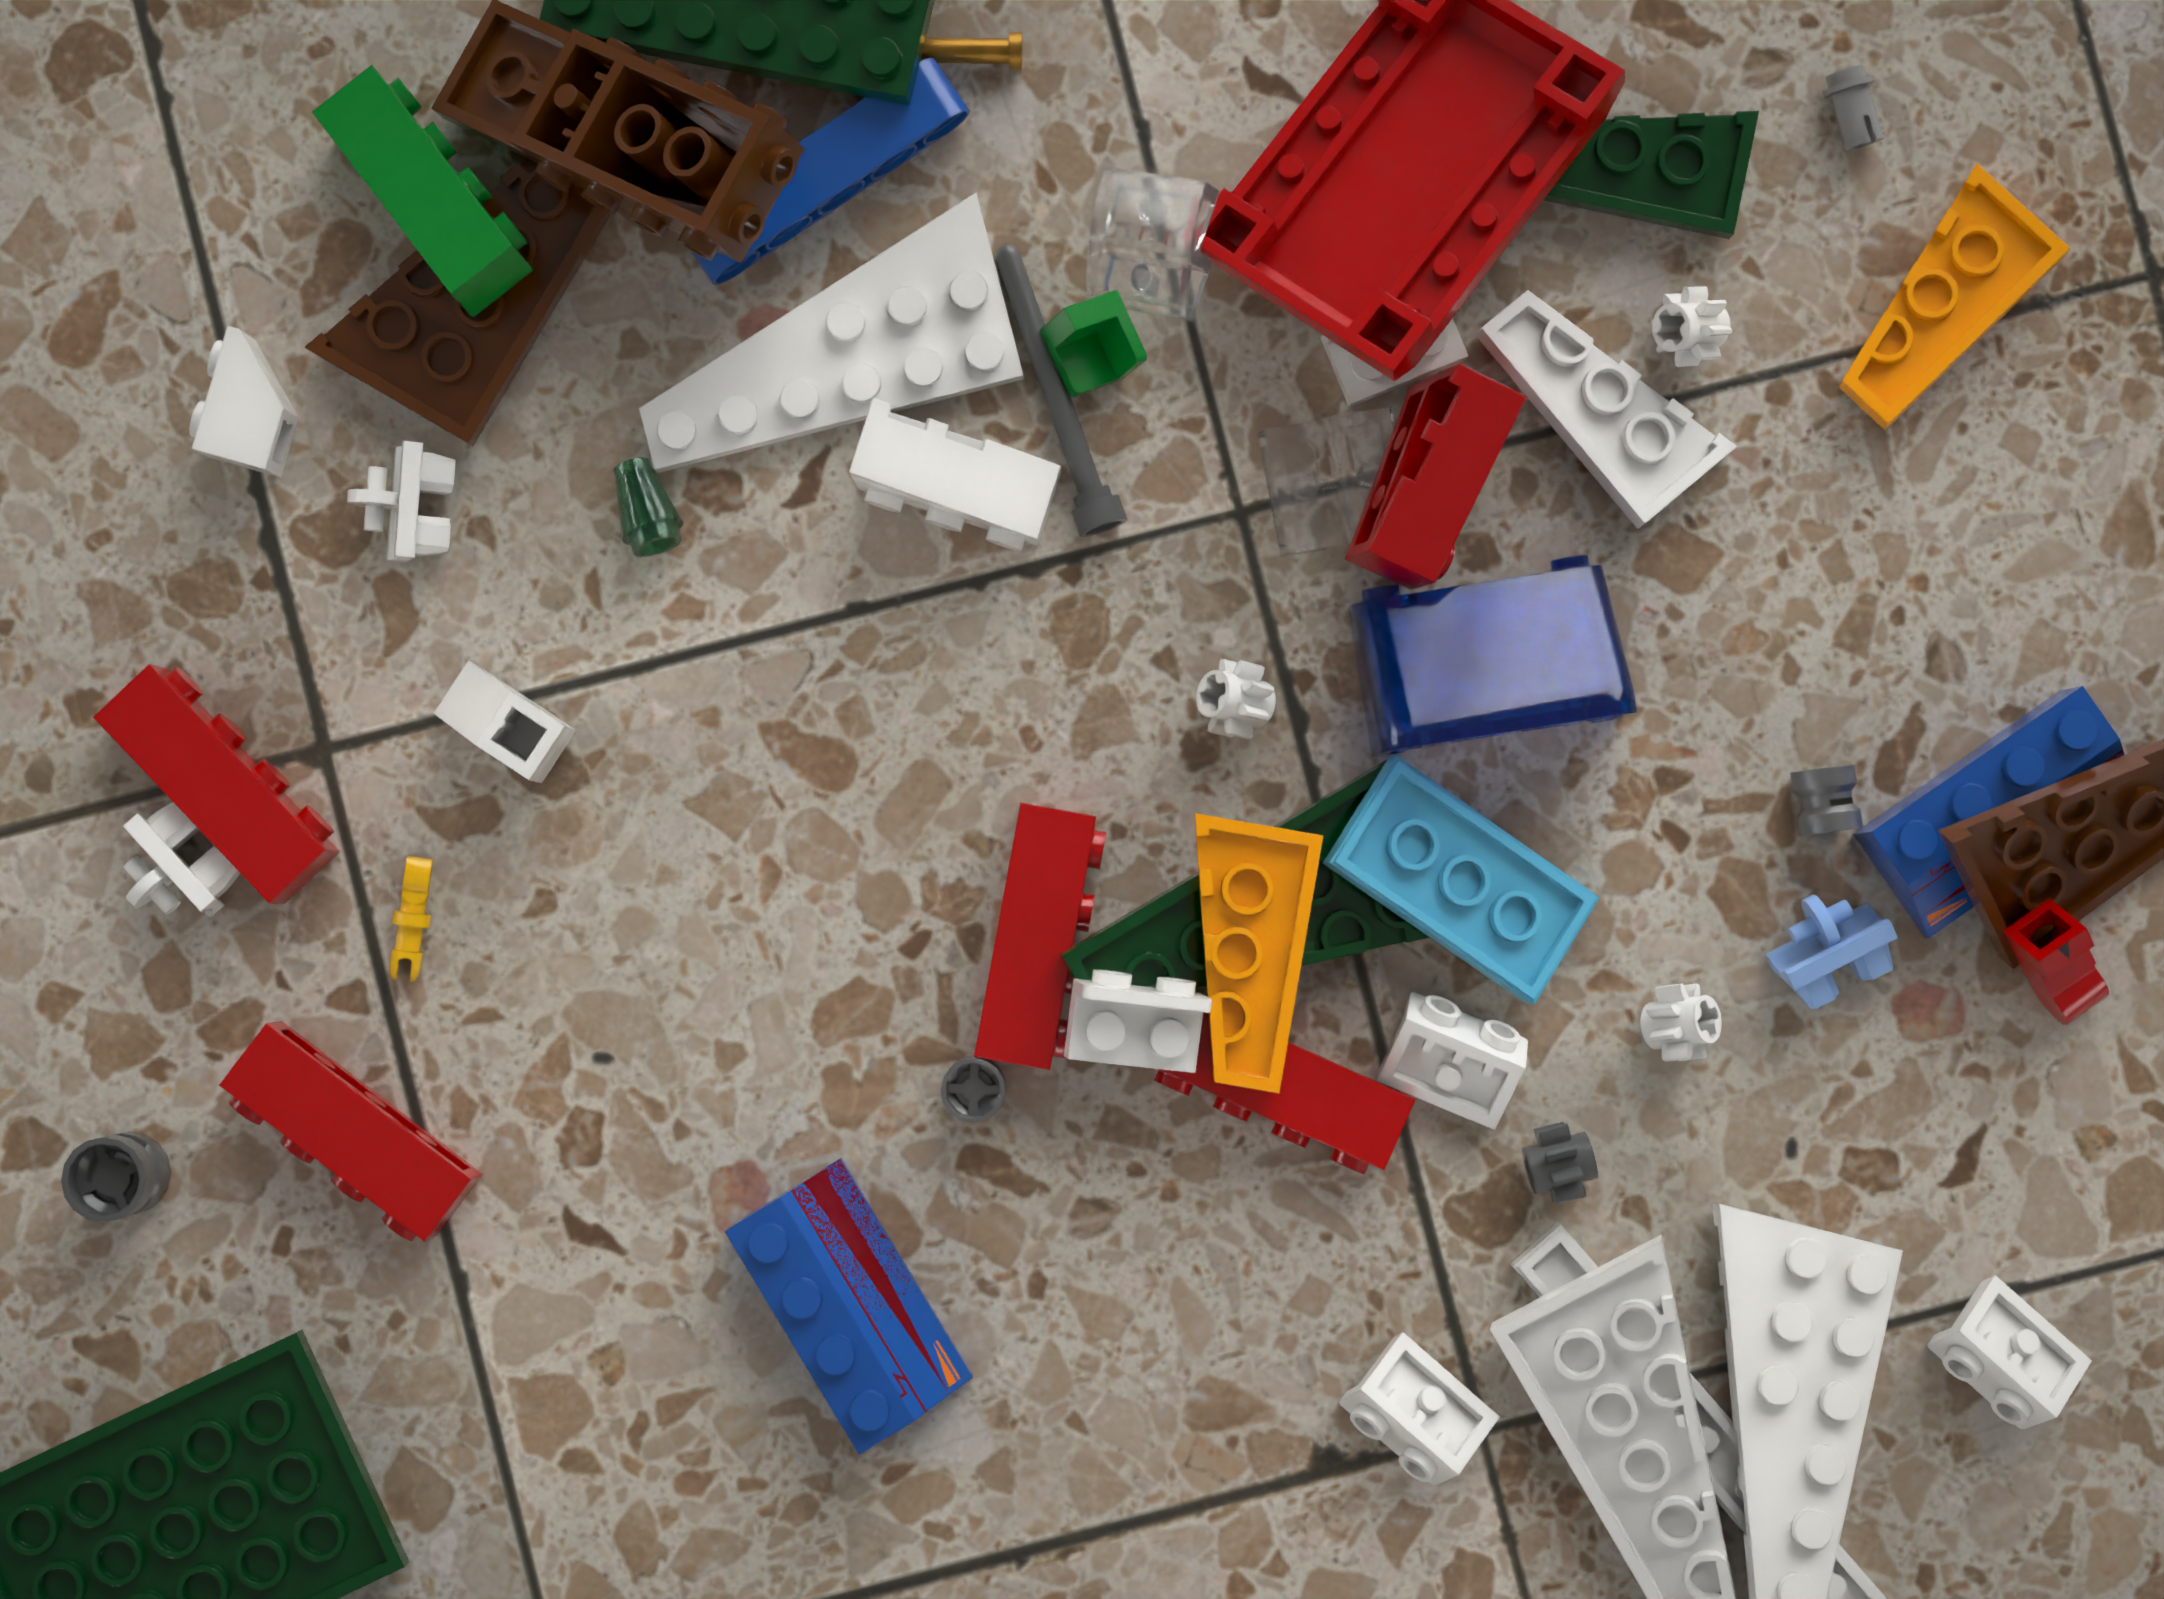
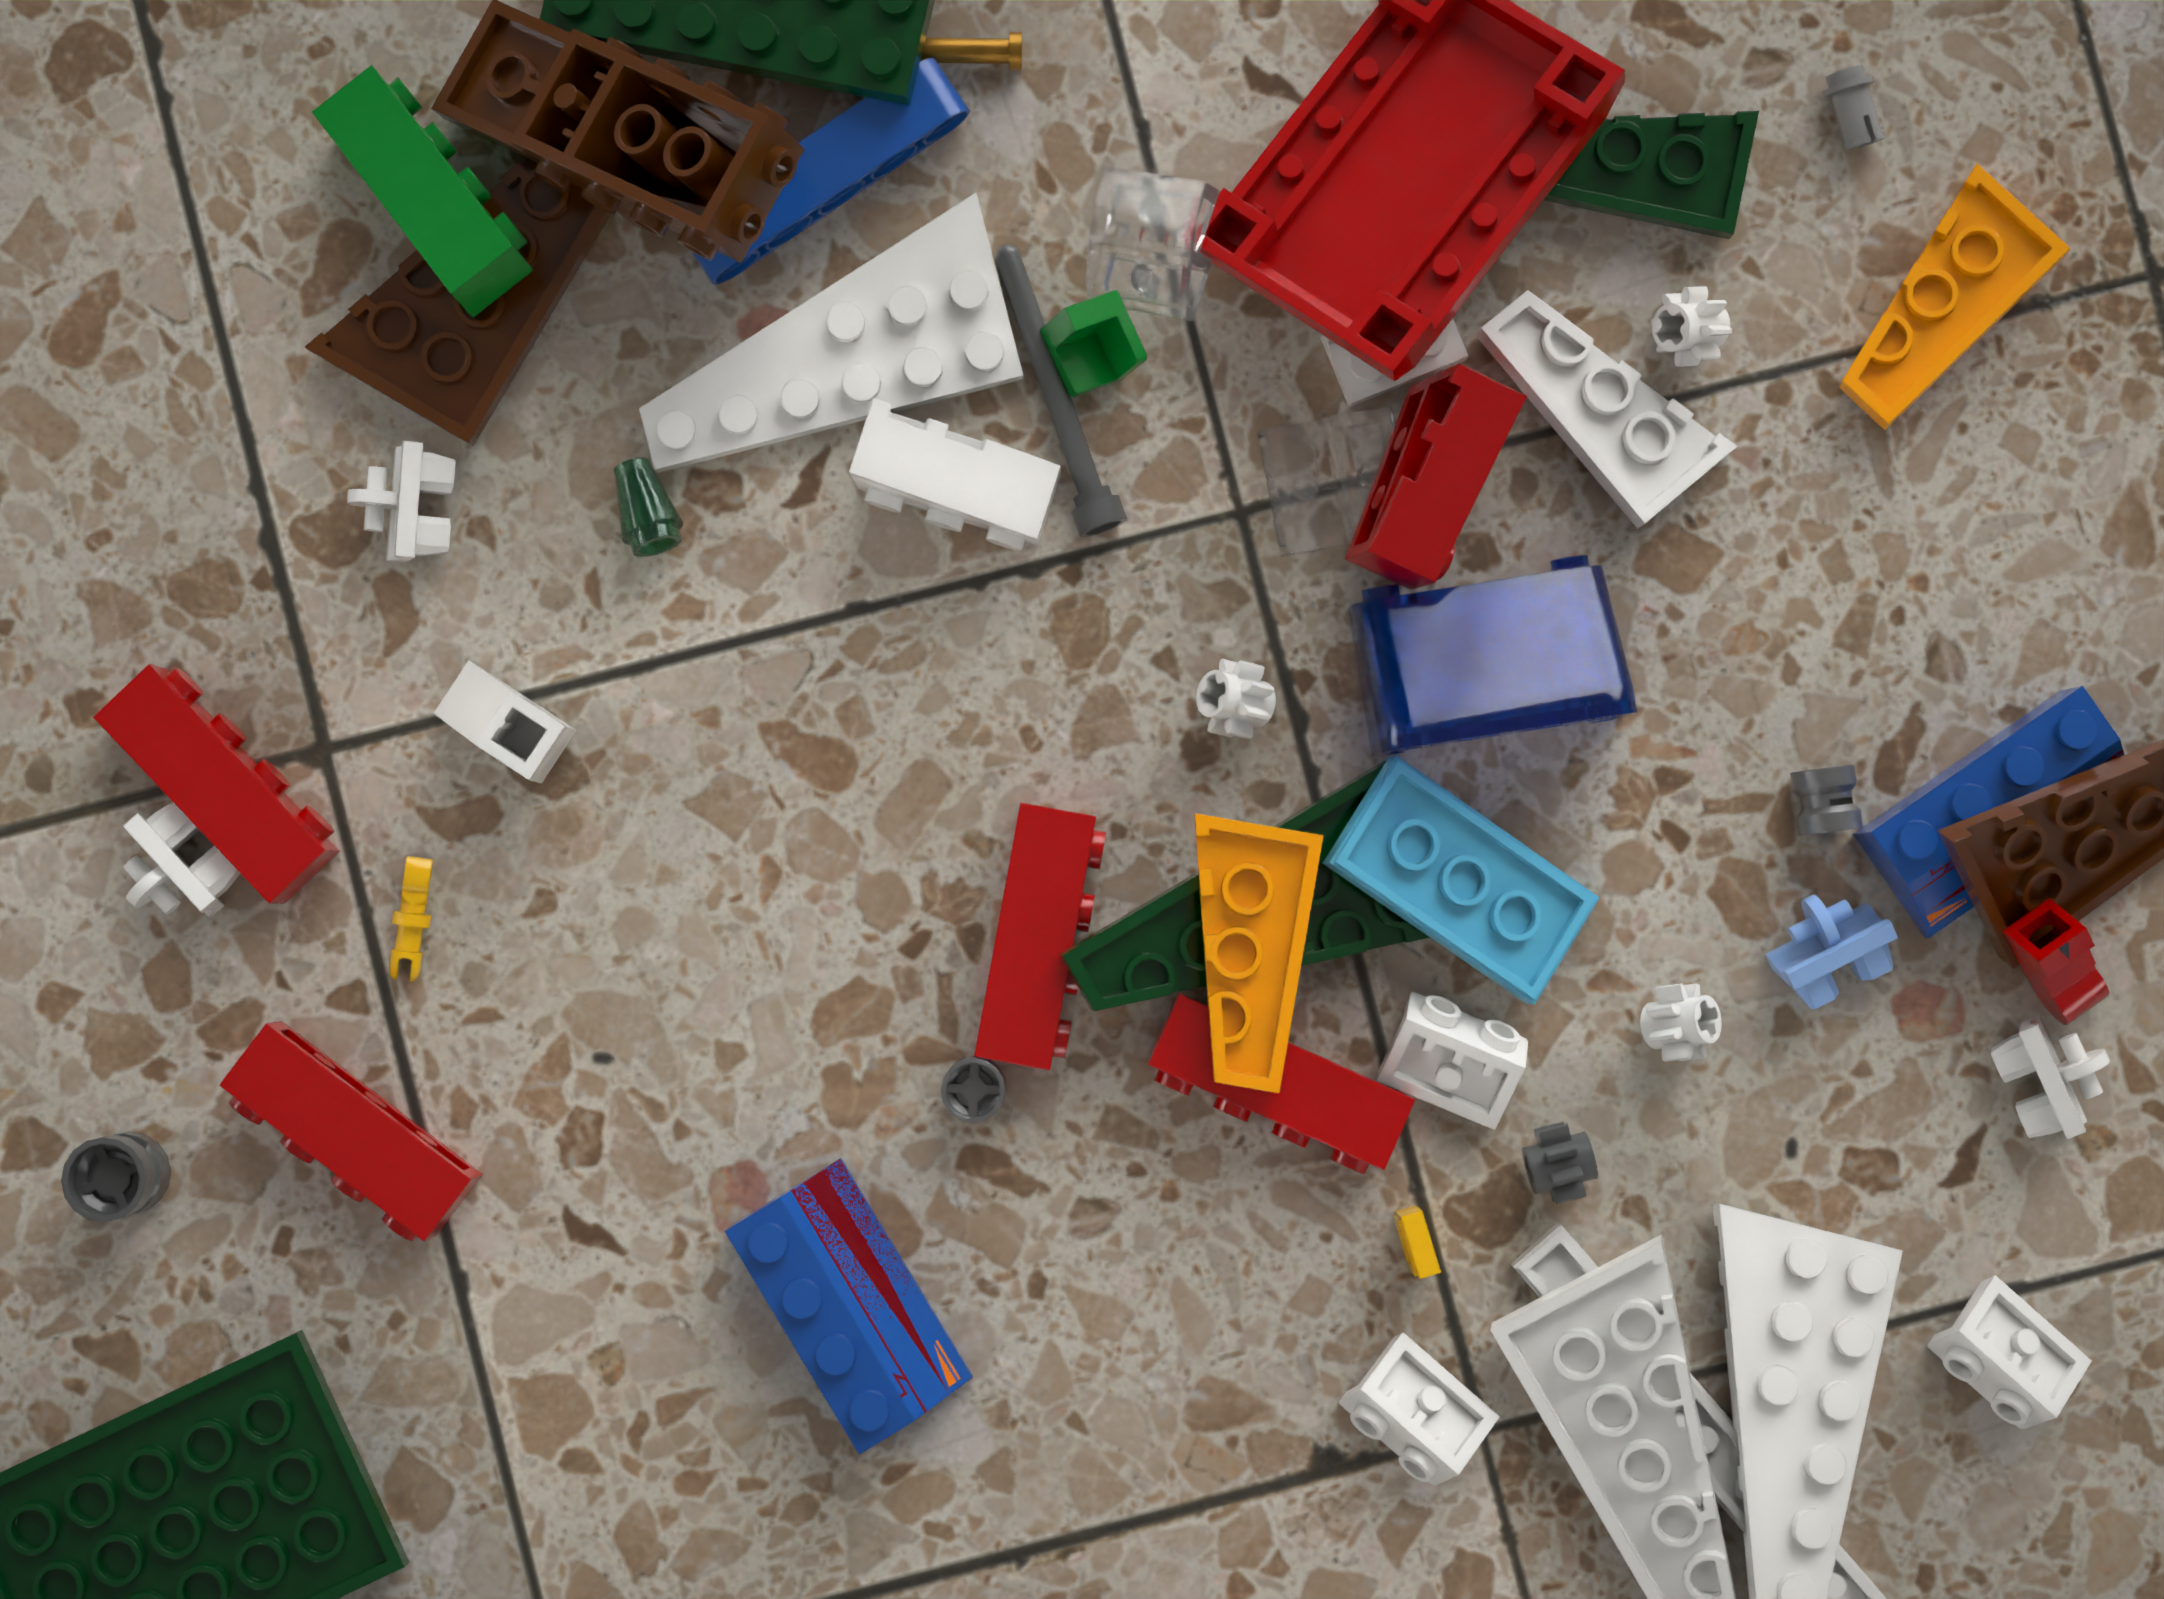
(245, 410): white slope -> none
(1135, 1023): white bracket -> none
(1416, 1242): none -> yellow tile
(2057, 1106): none -> white hips

